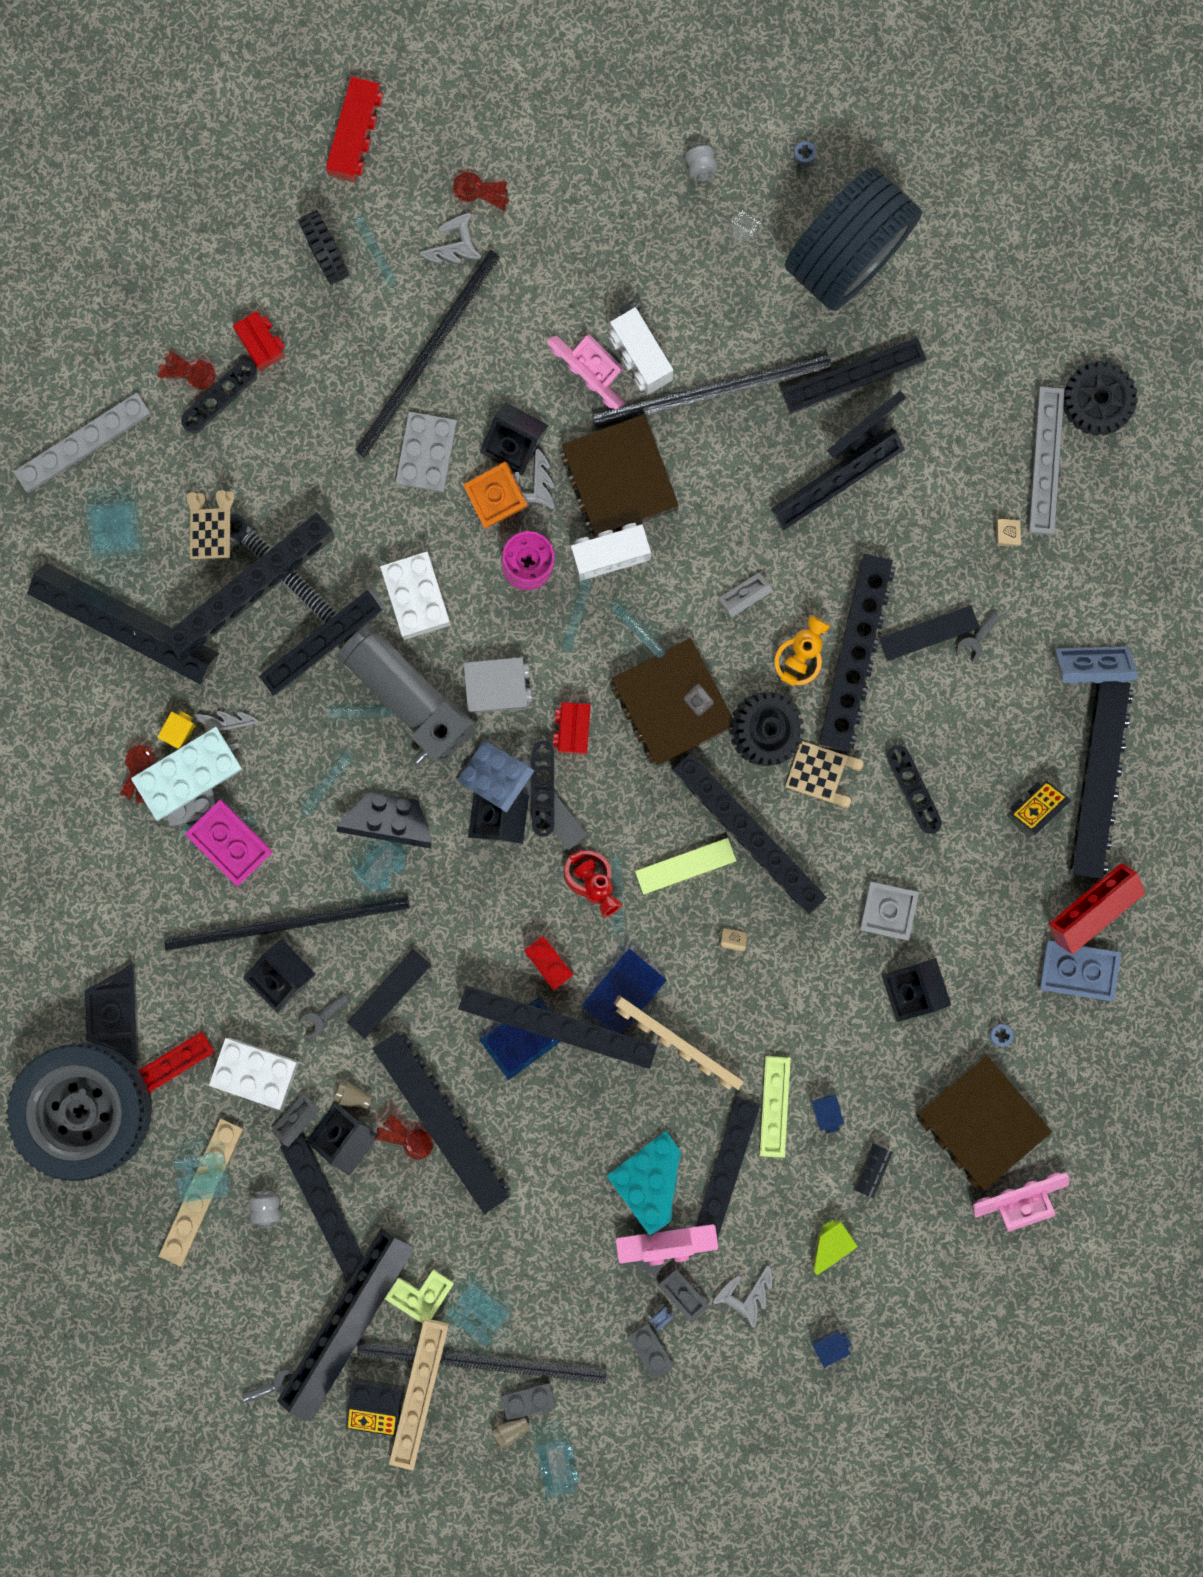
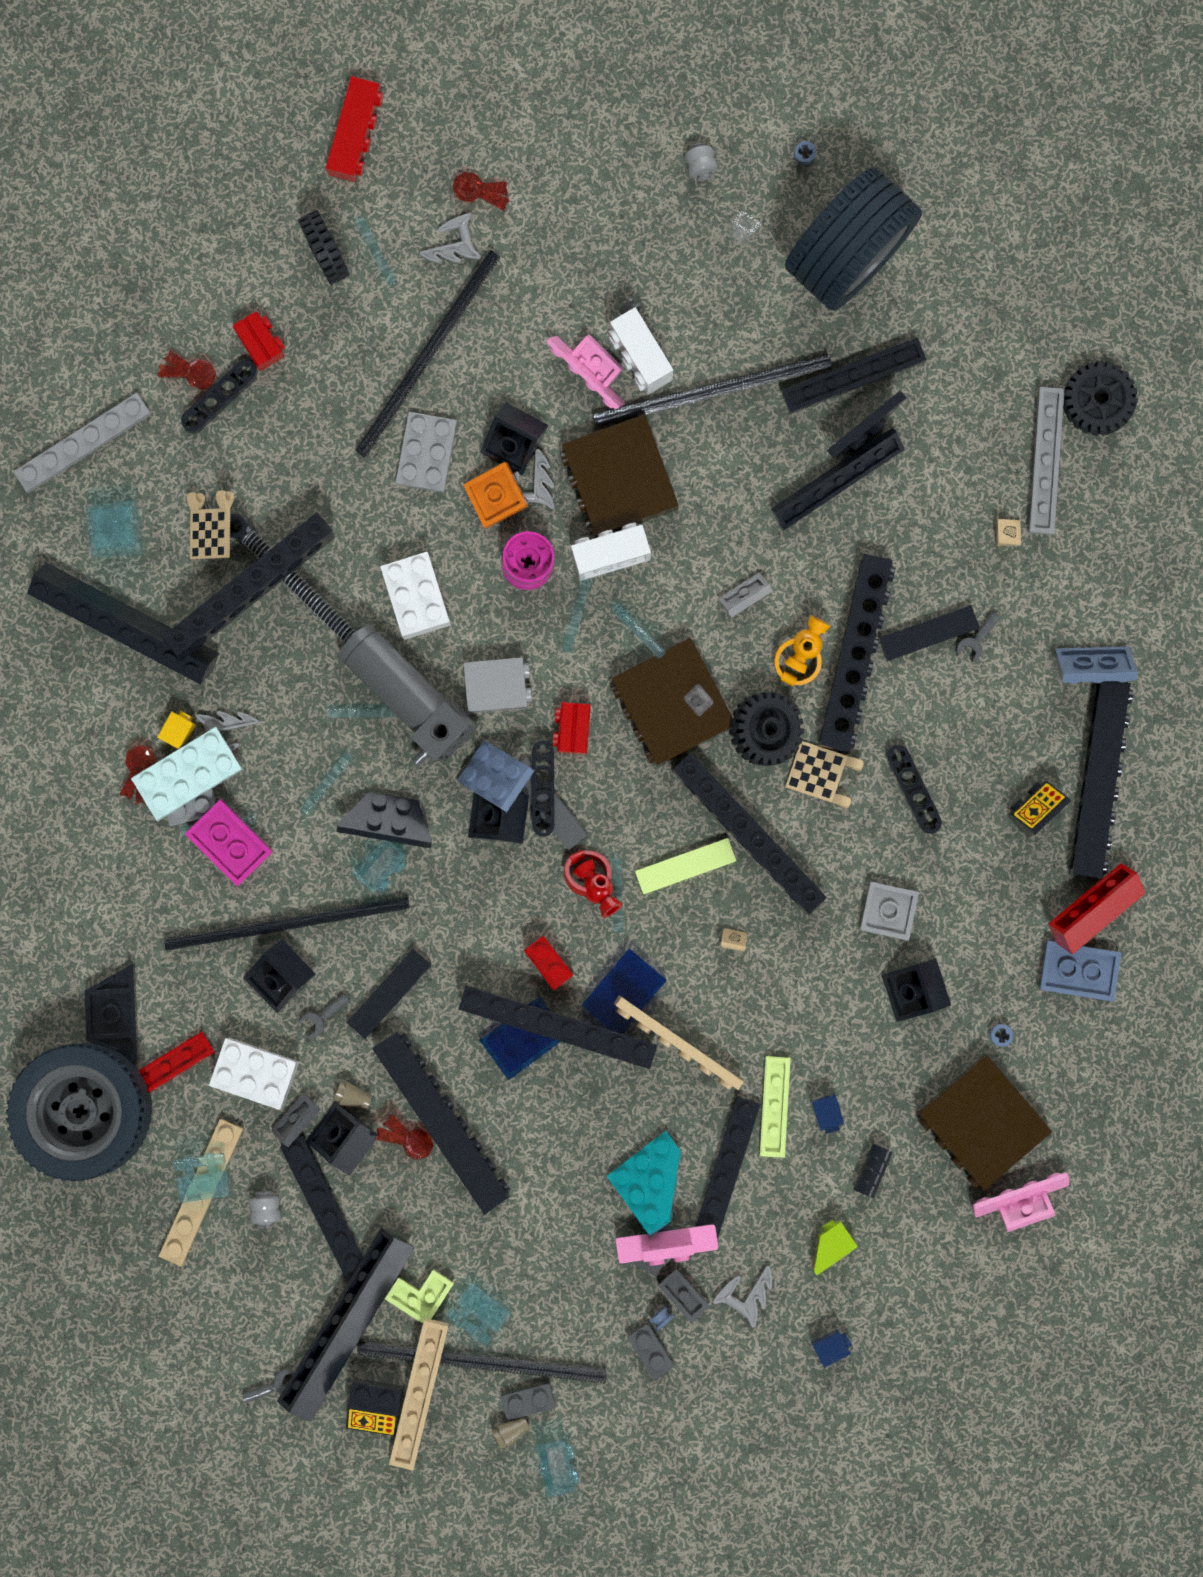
(322, 642): black plate -> none

